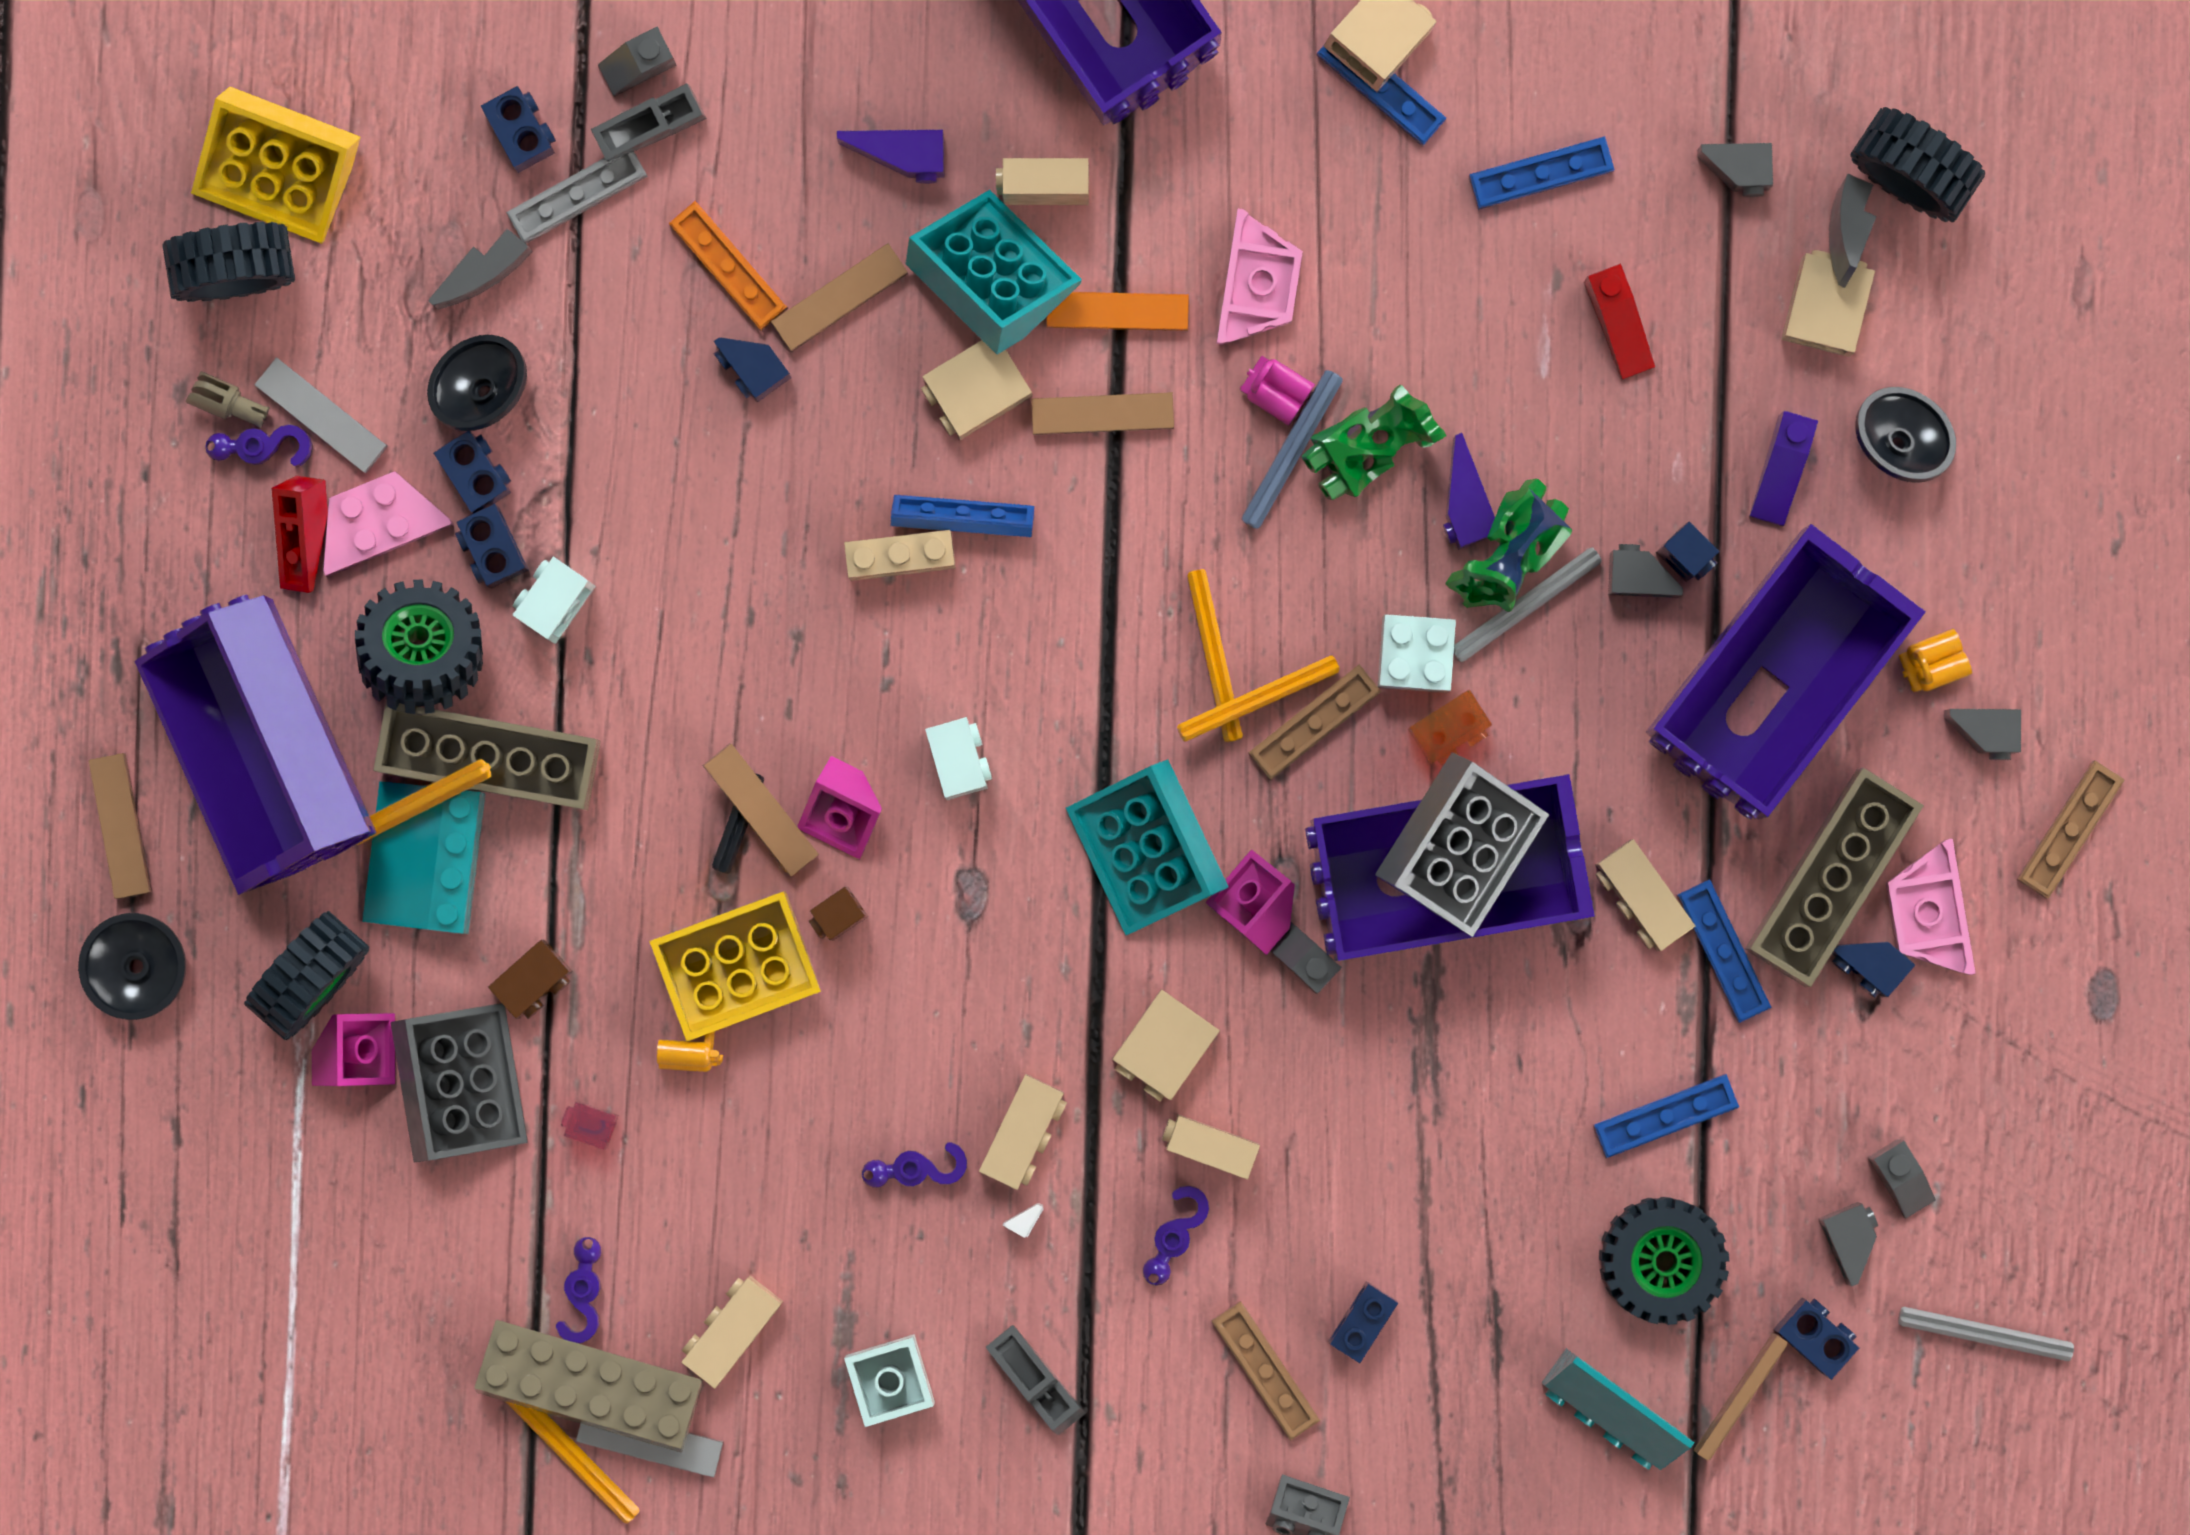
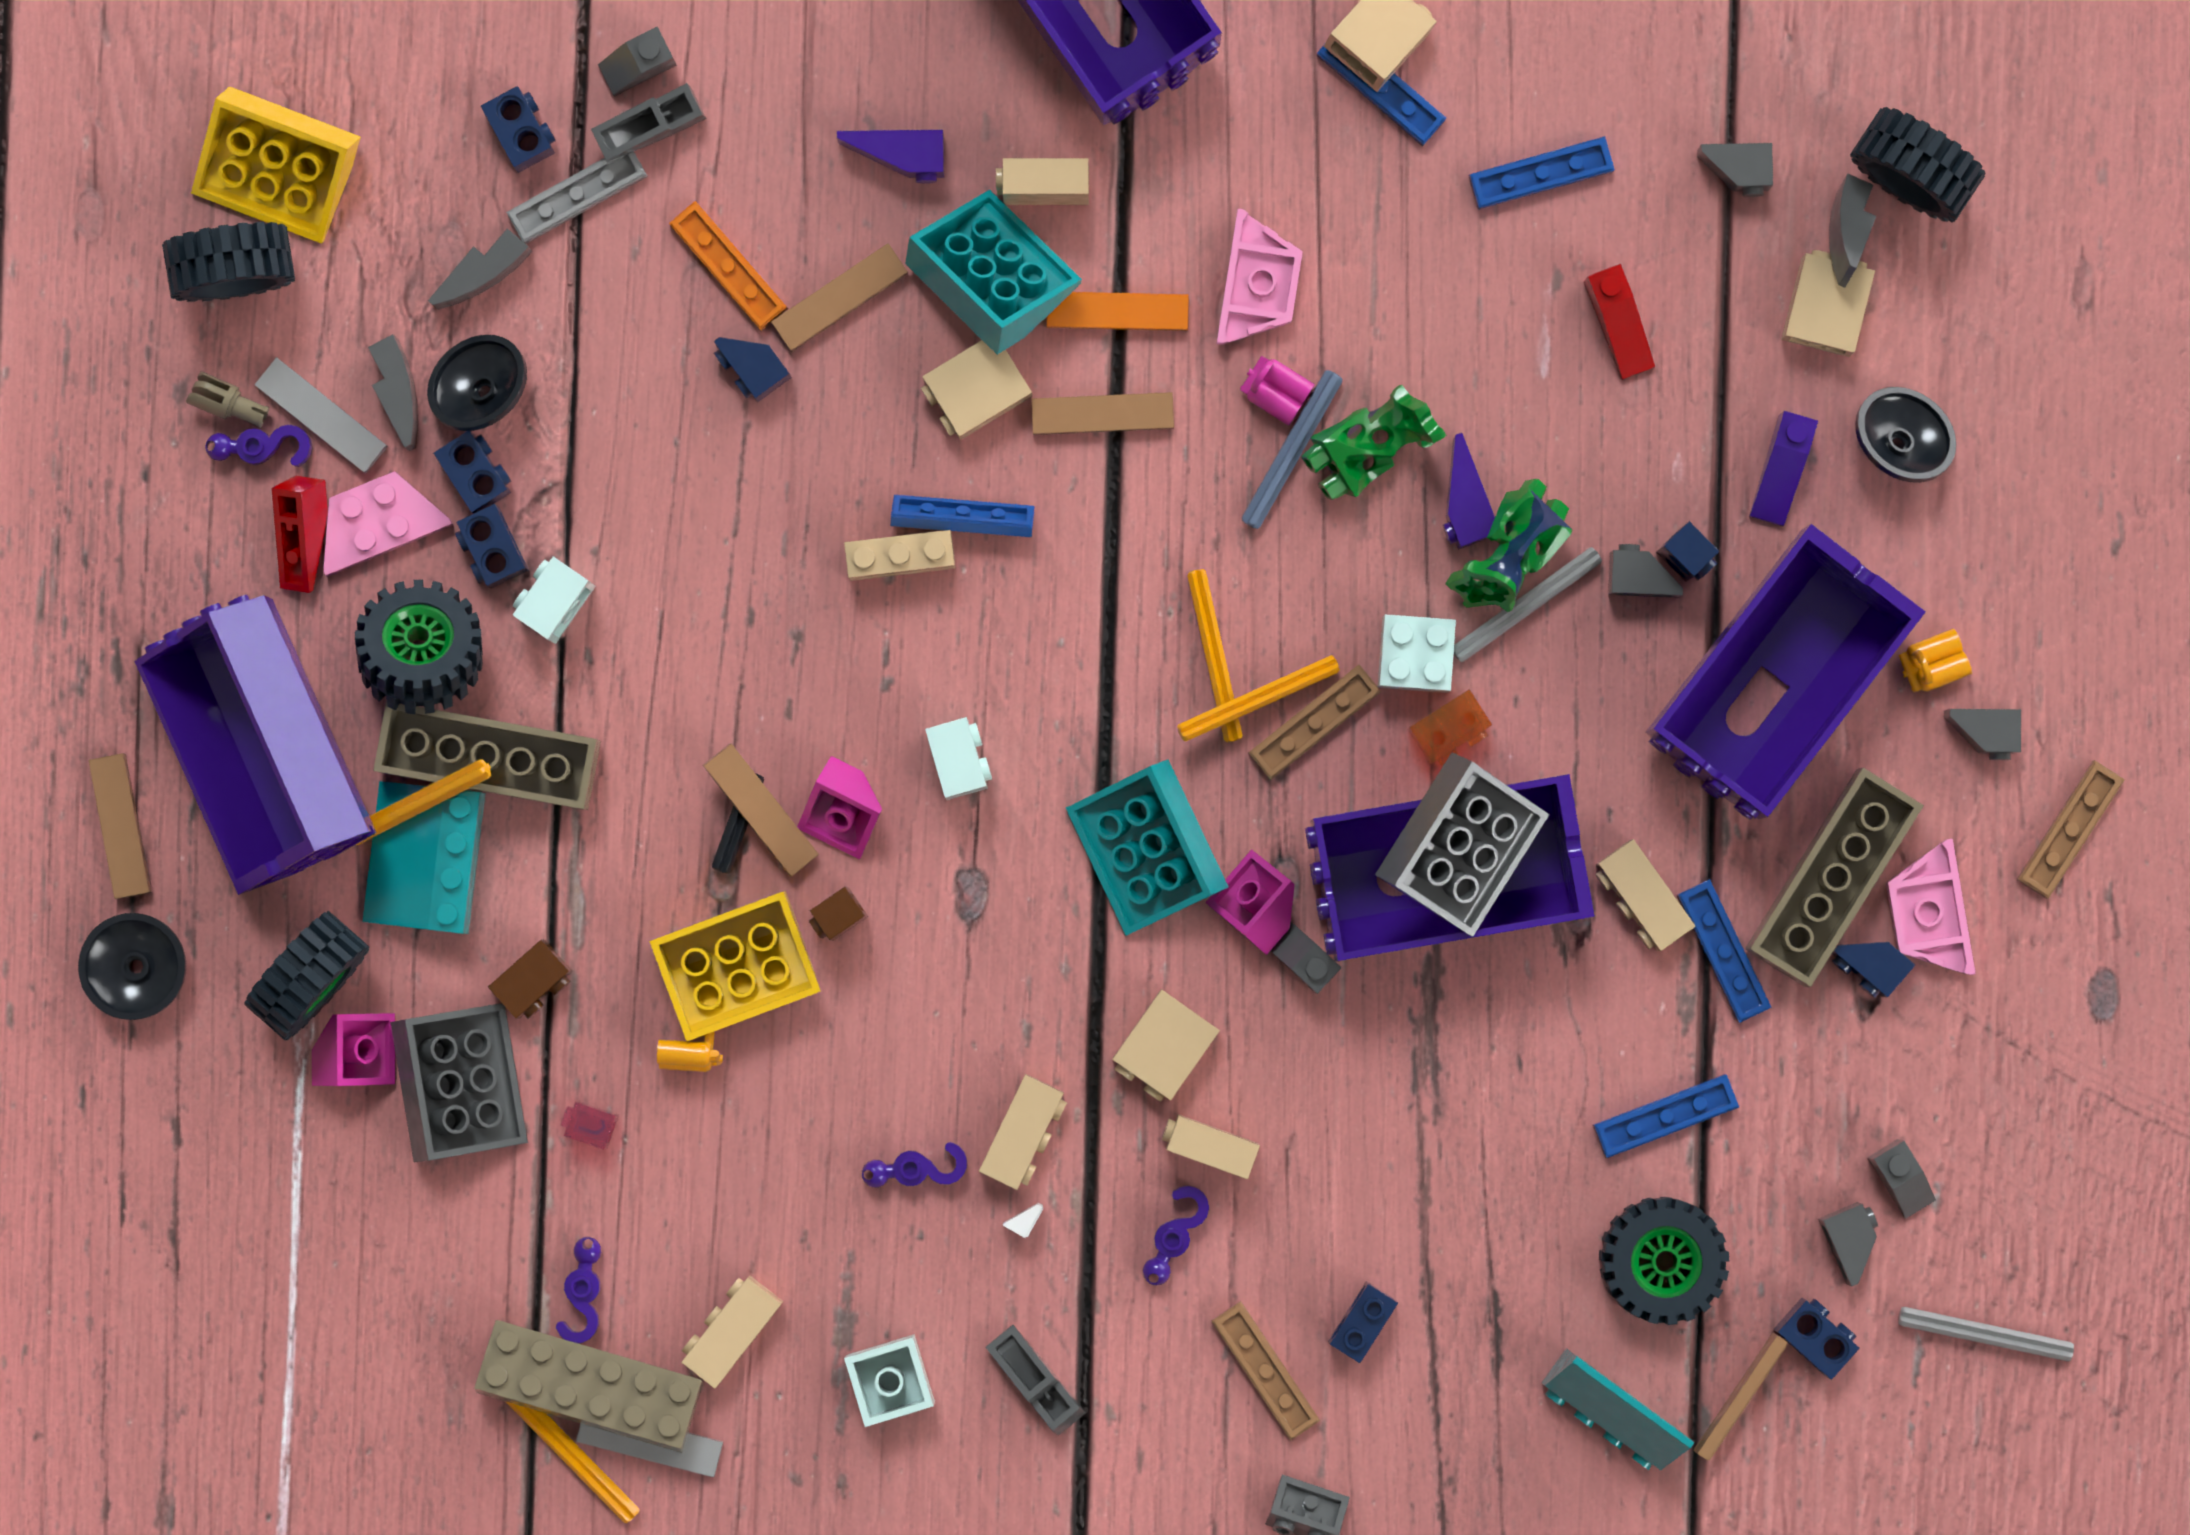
(397, 389): none -> dark grey slope

